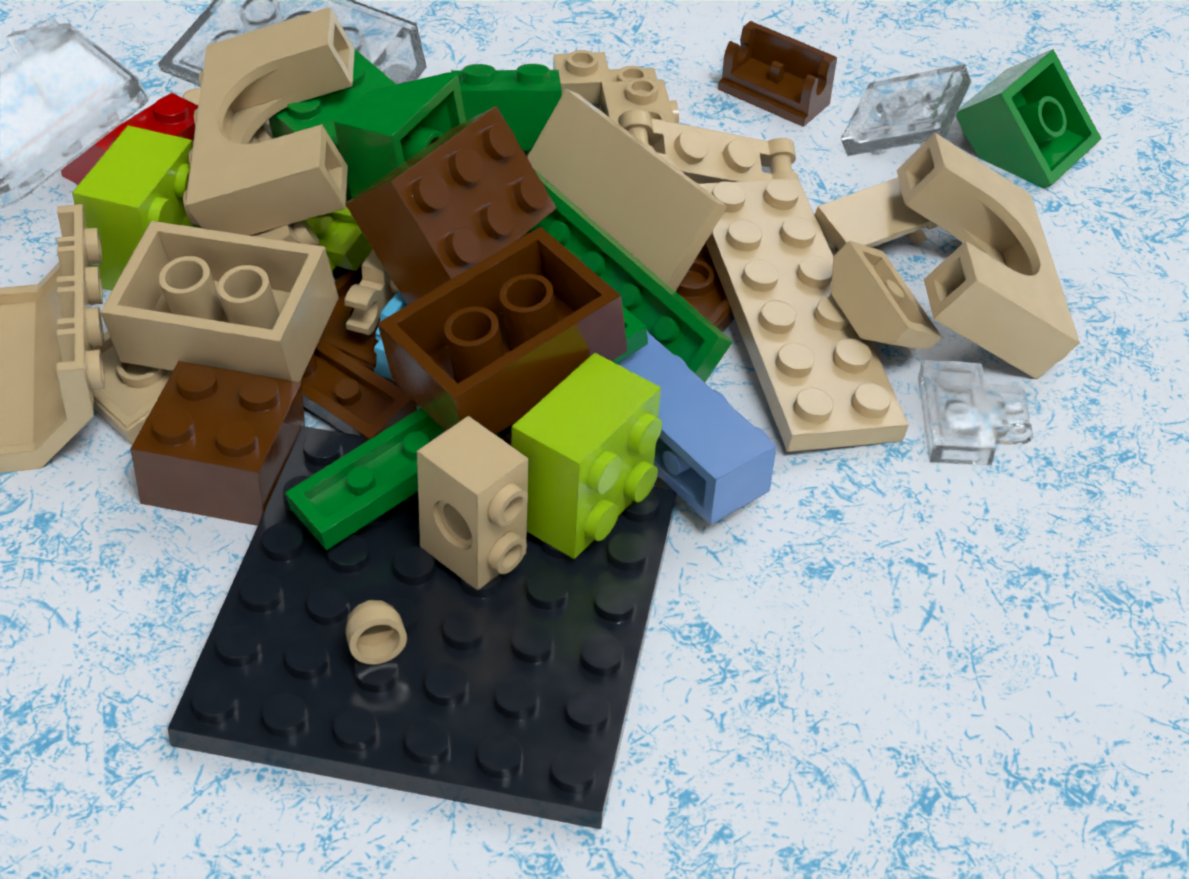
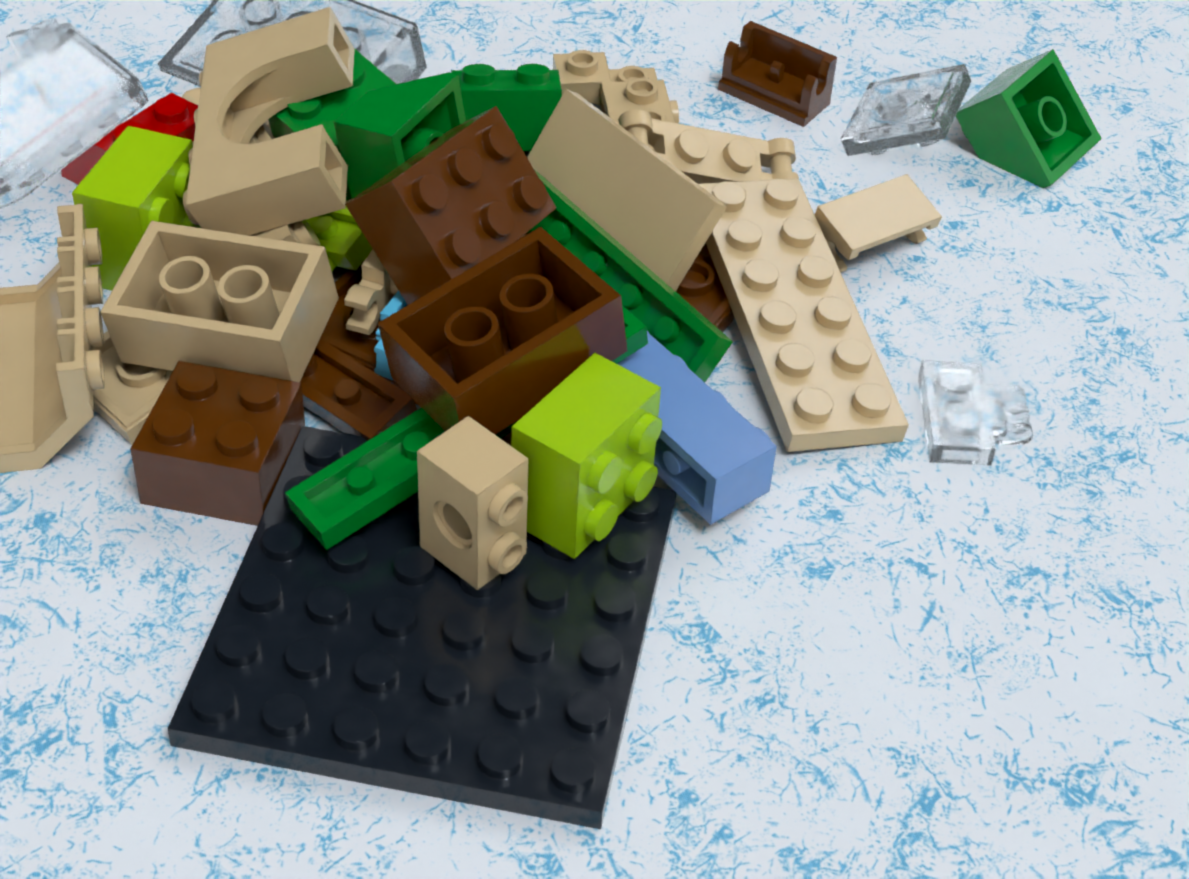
(375, 632): tan hinge -> none
(878, 299): tan slope -> none
(1002, 278): tan arch -> none

